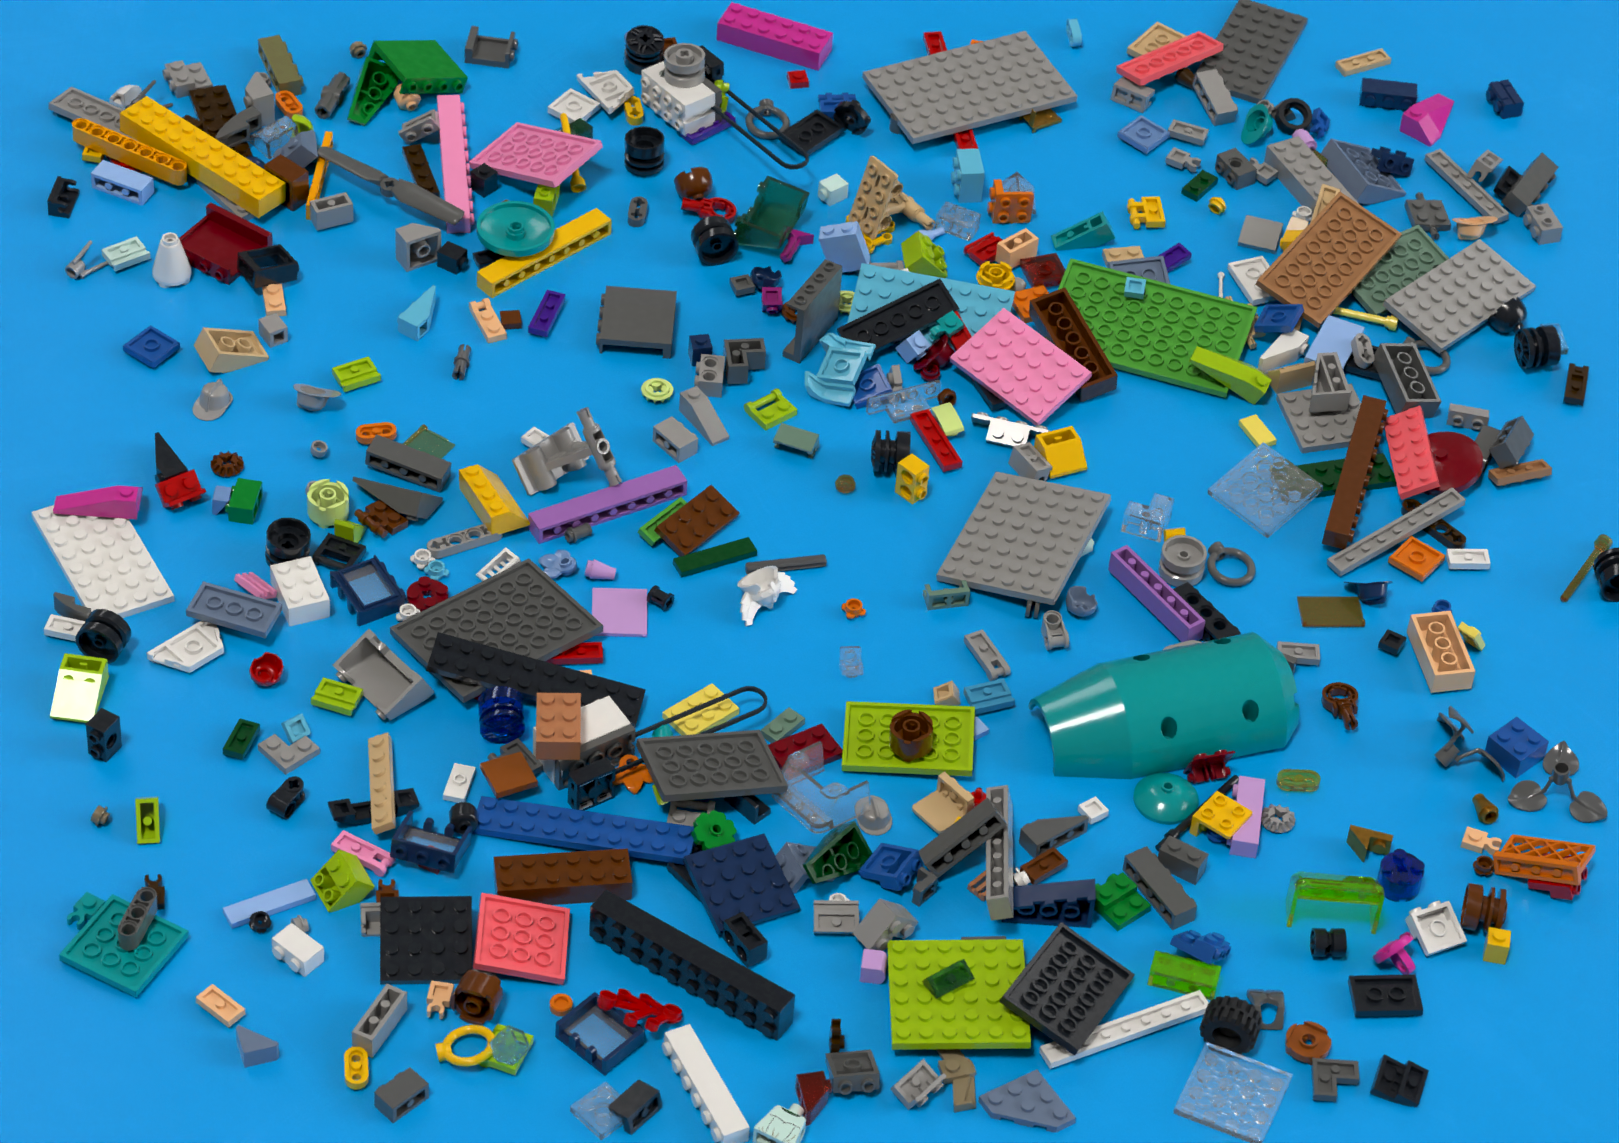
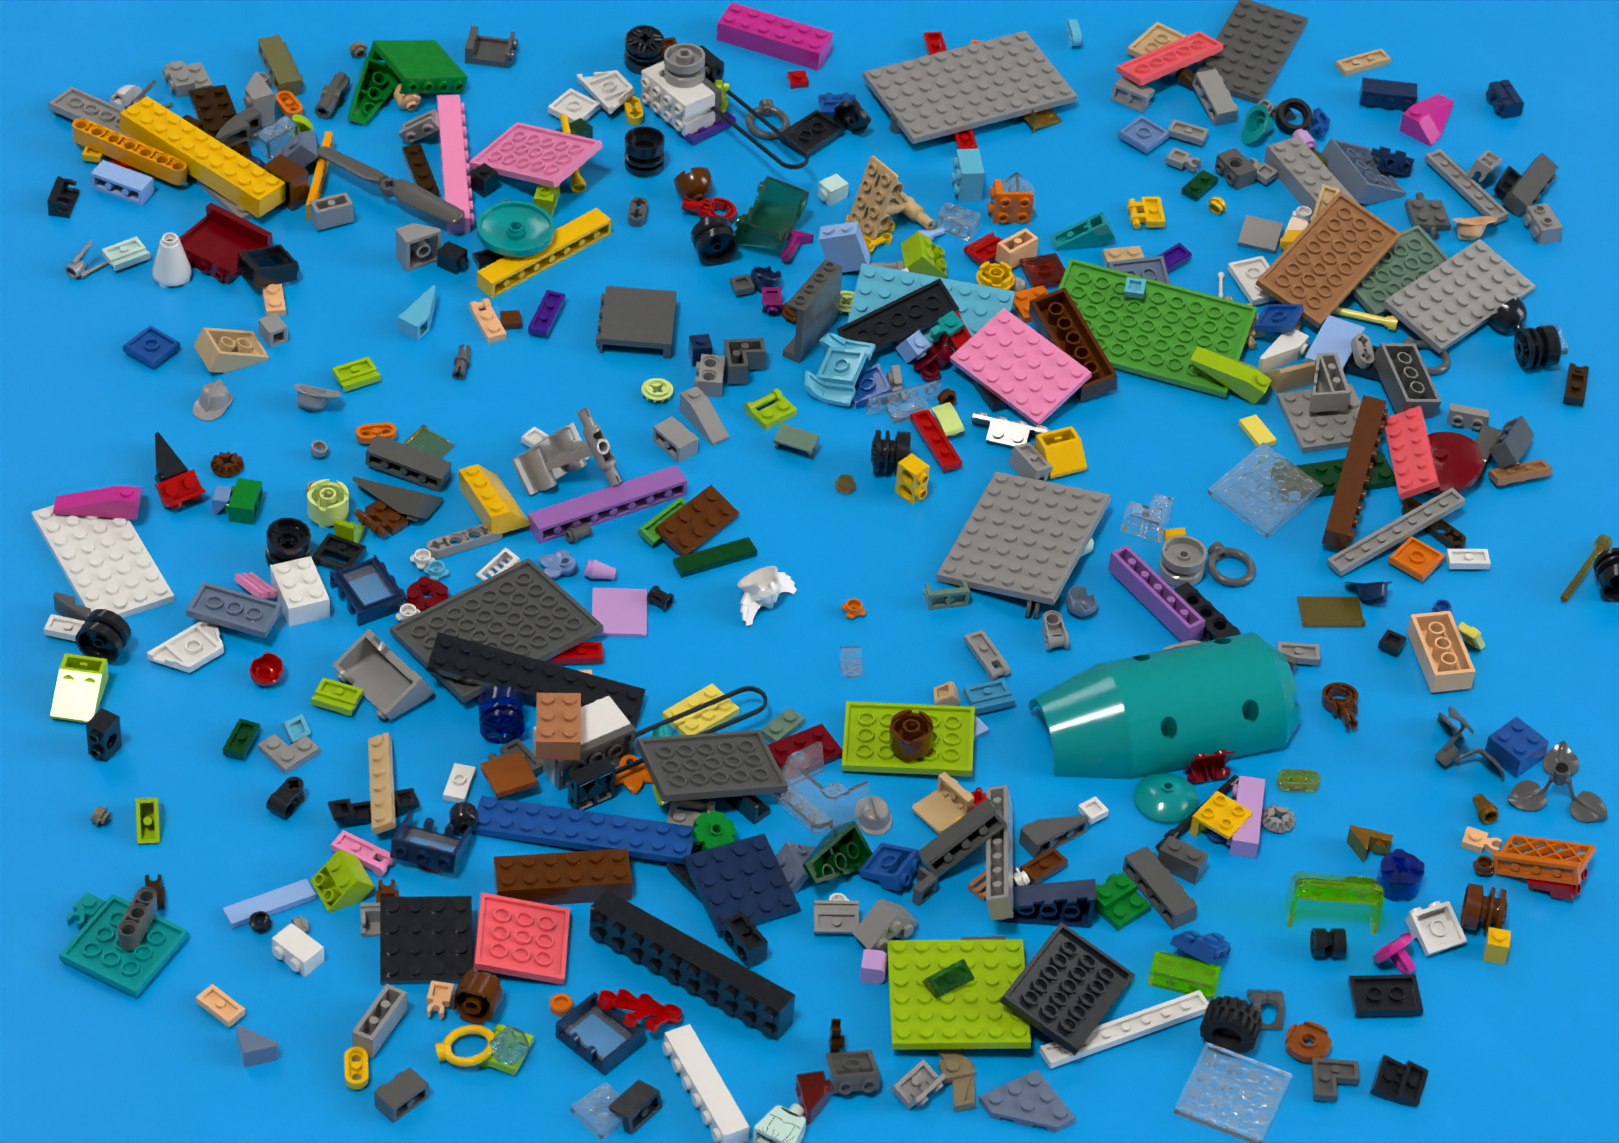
(789, 563): dark grey axle -> none

